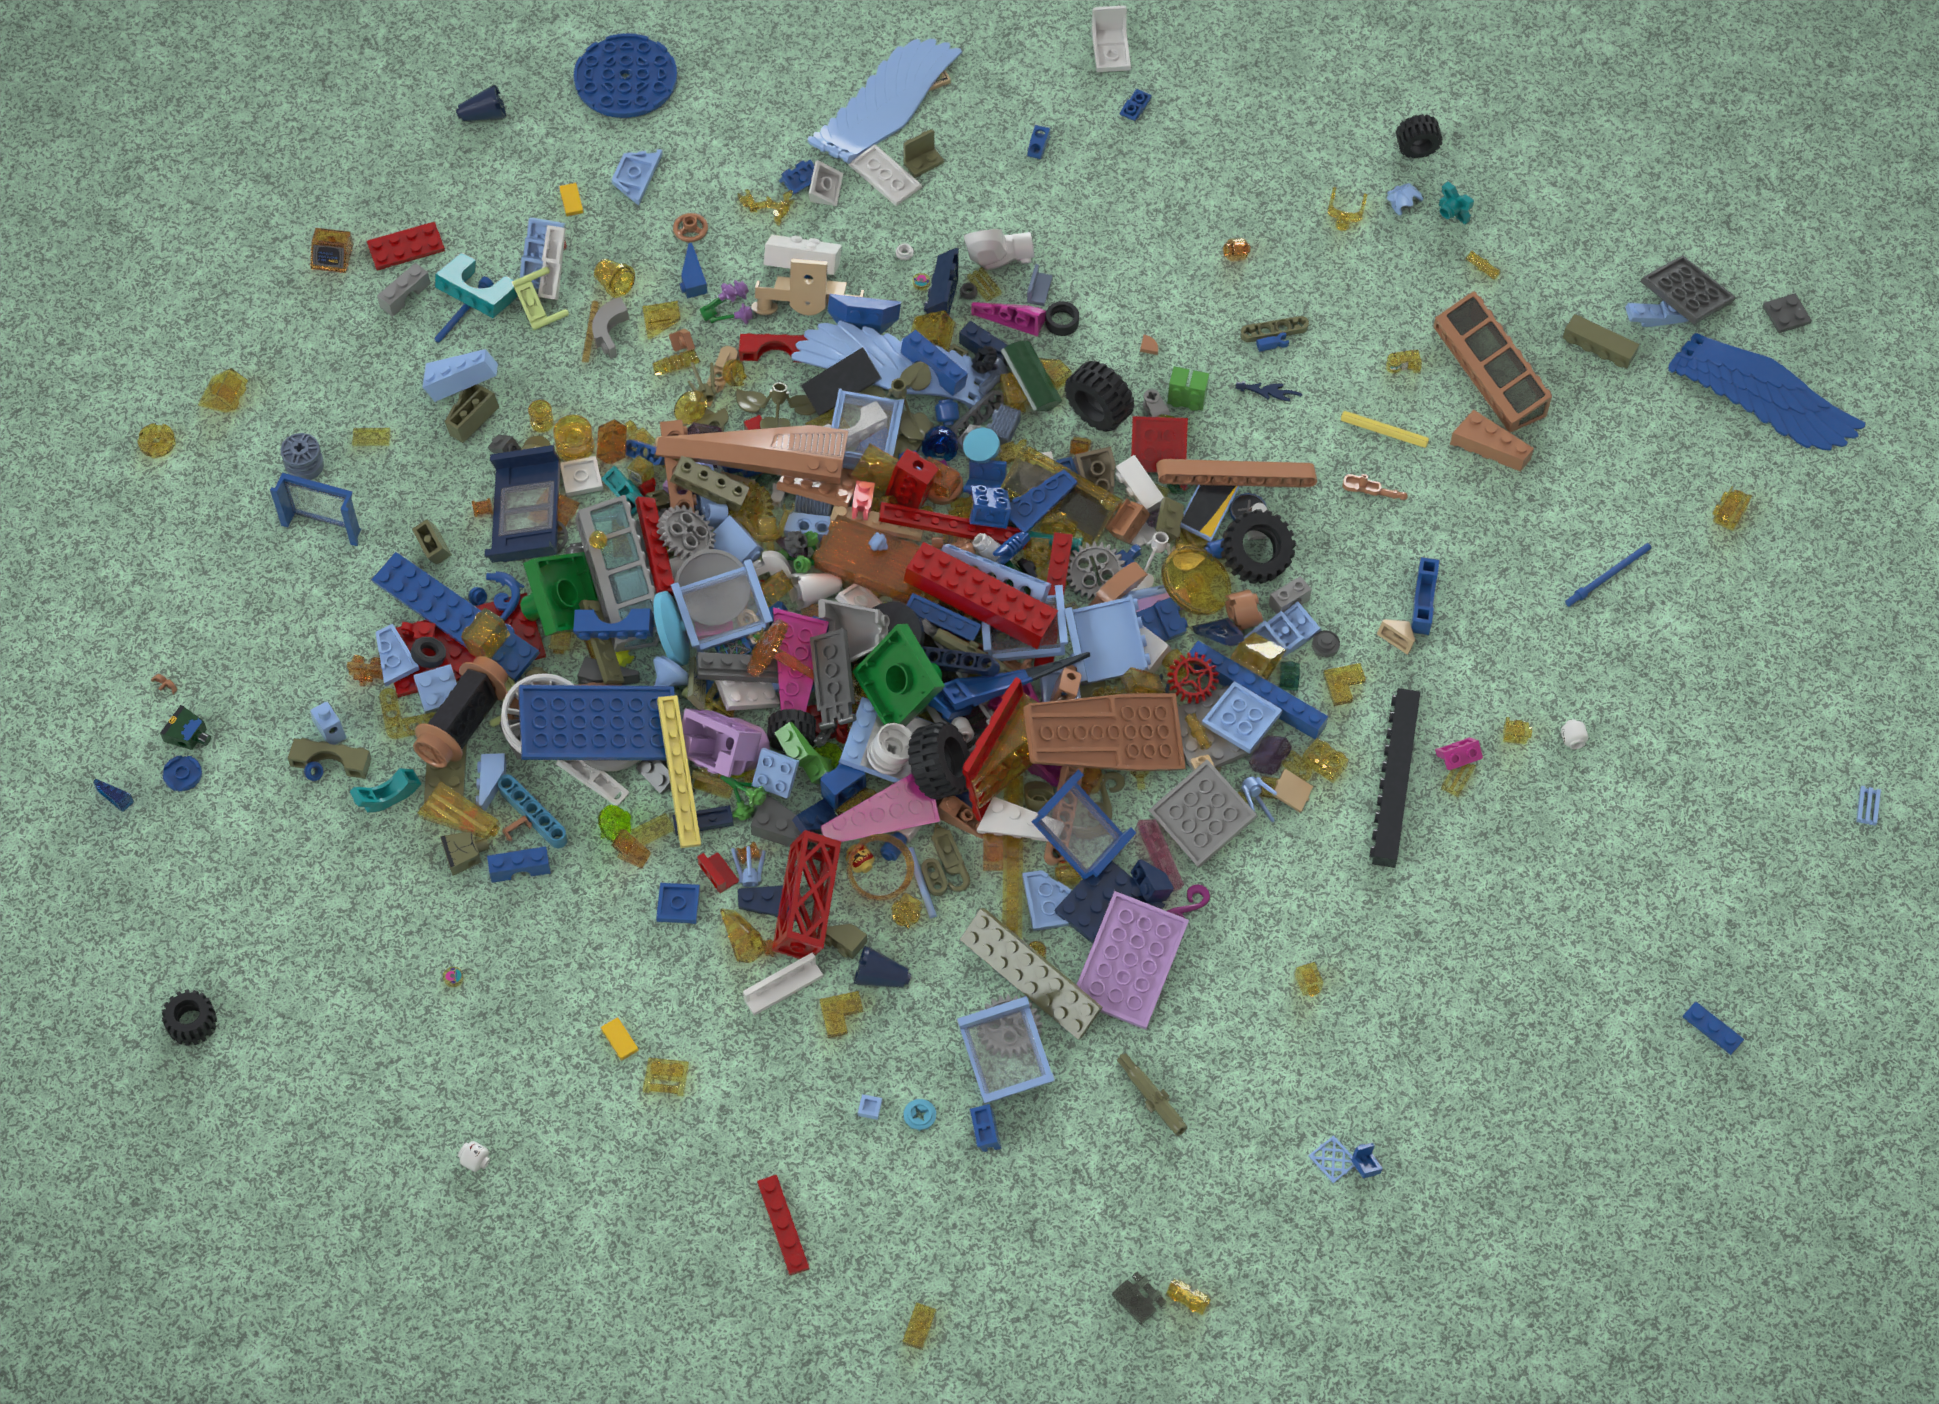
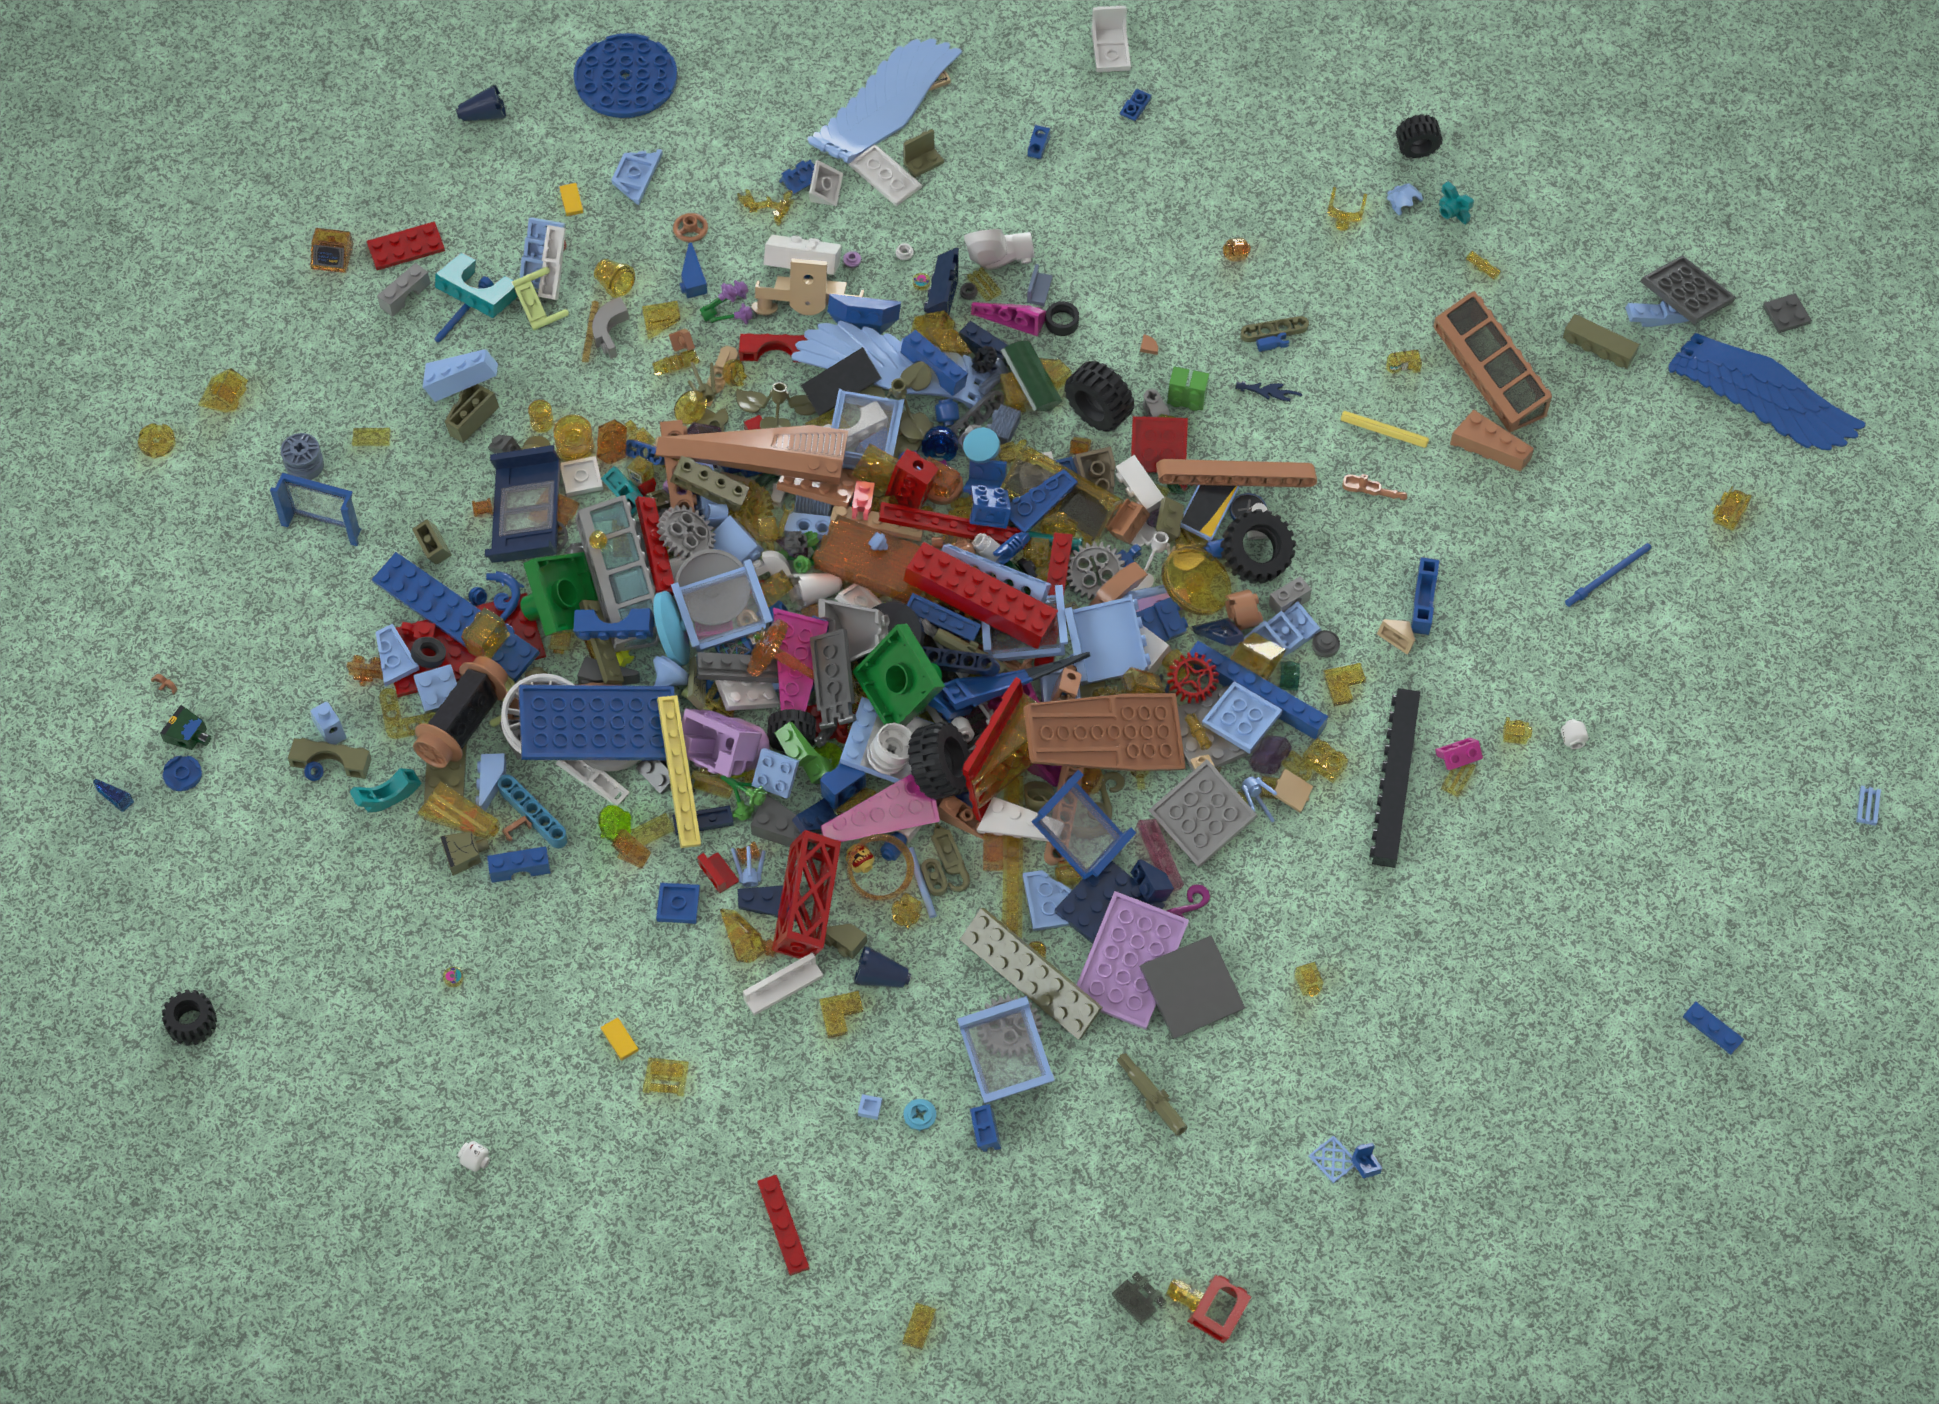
(852, 262): none -> lavender plate
(947, 340): none -> clear yellow hinge
(1192, 987): none -> dark grey tile
(1208, 1325): none -> panel

